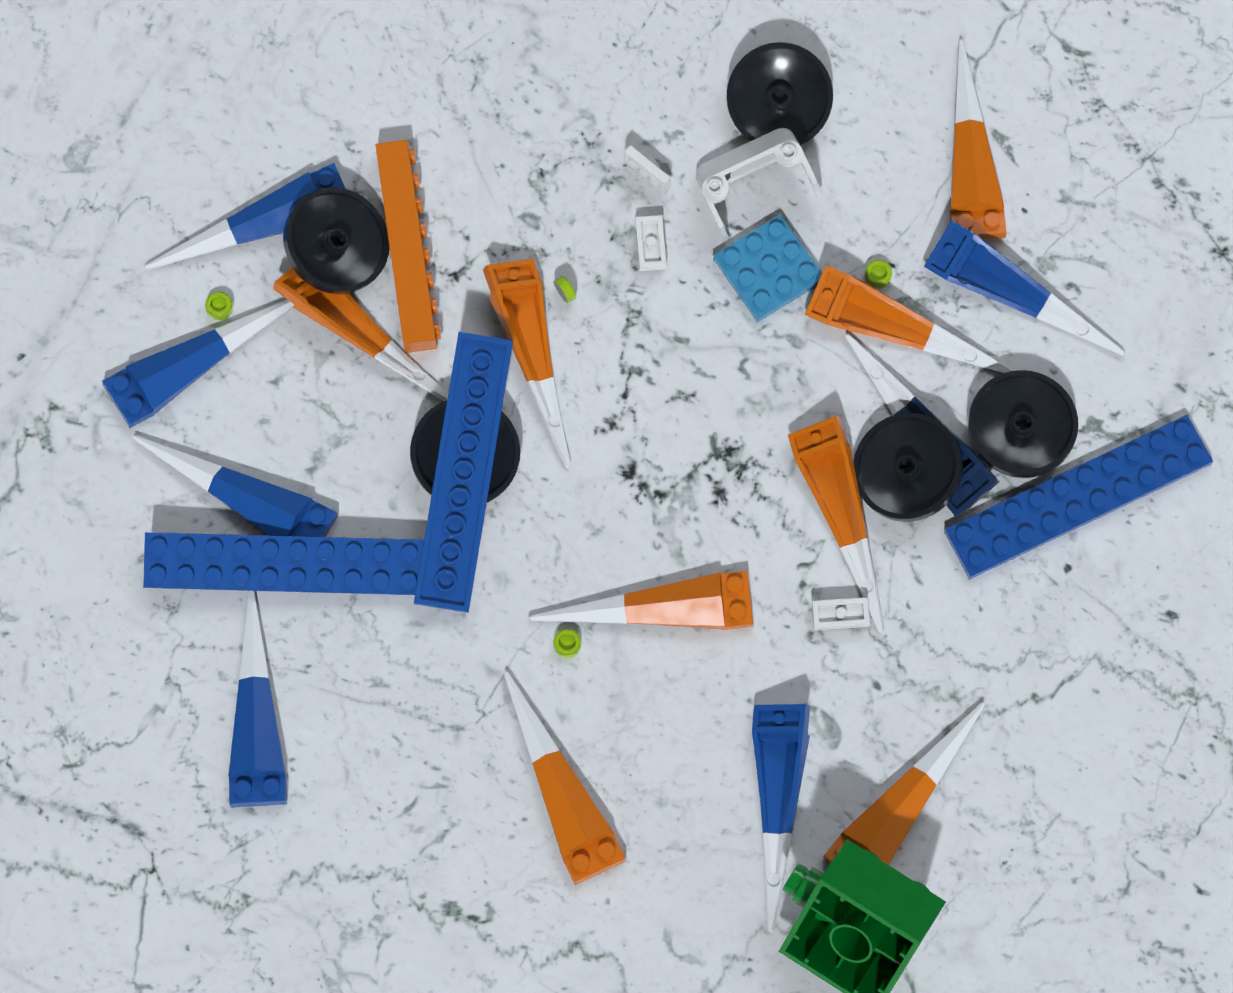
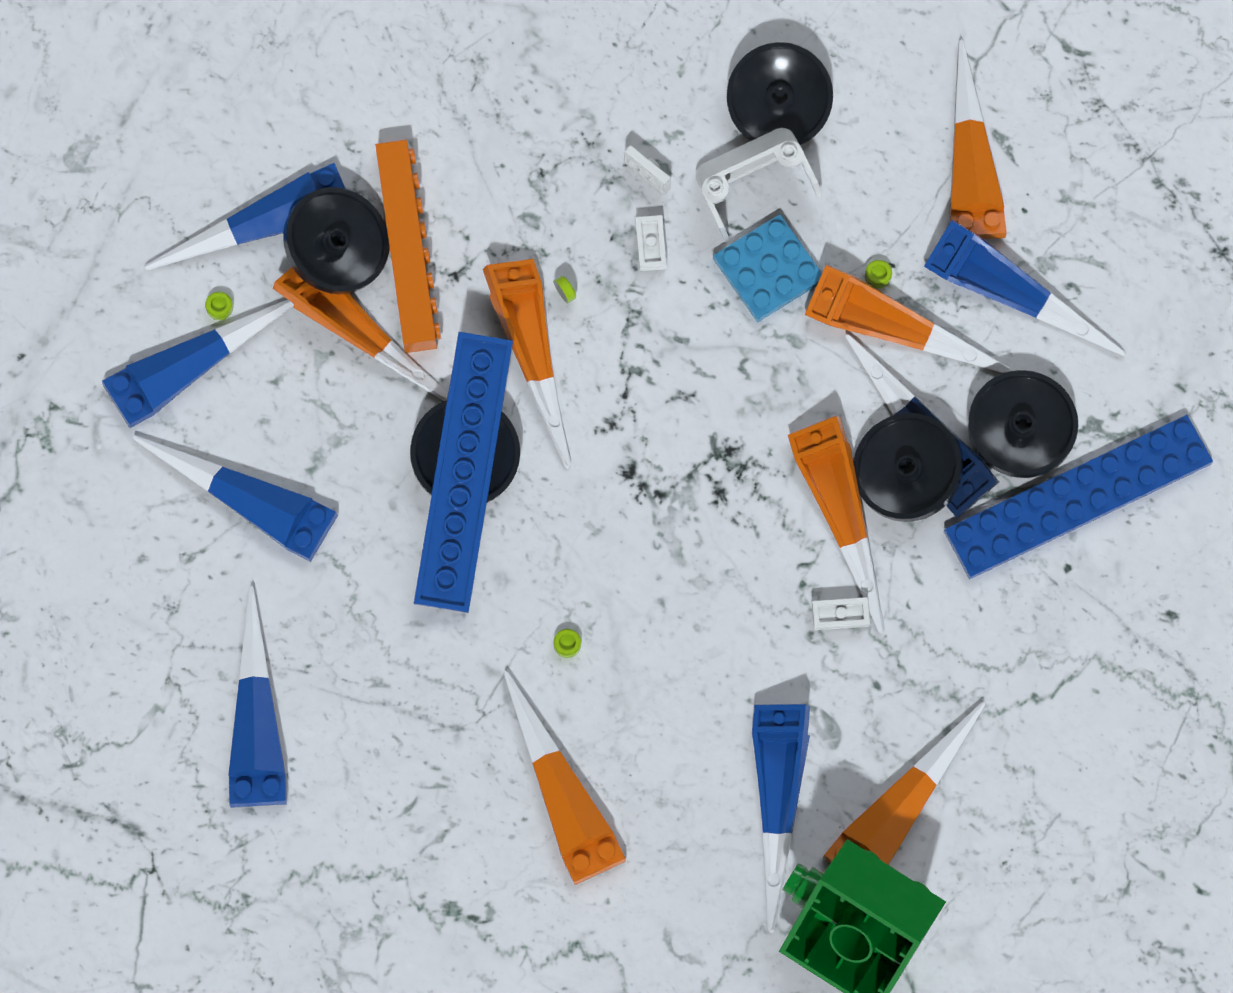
(281, 563): blue plate -> none
(699, 602): orange plate -> none

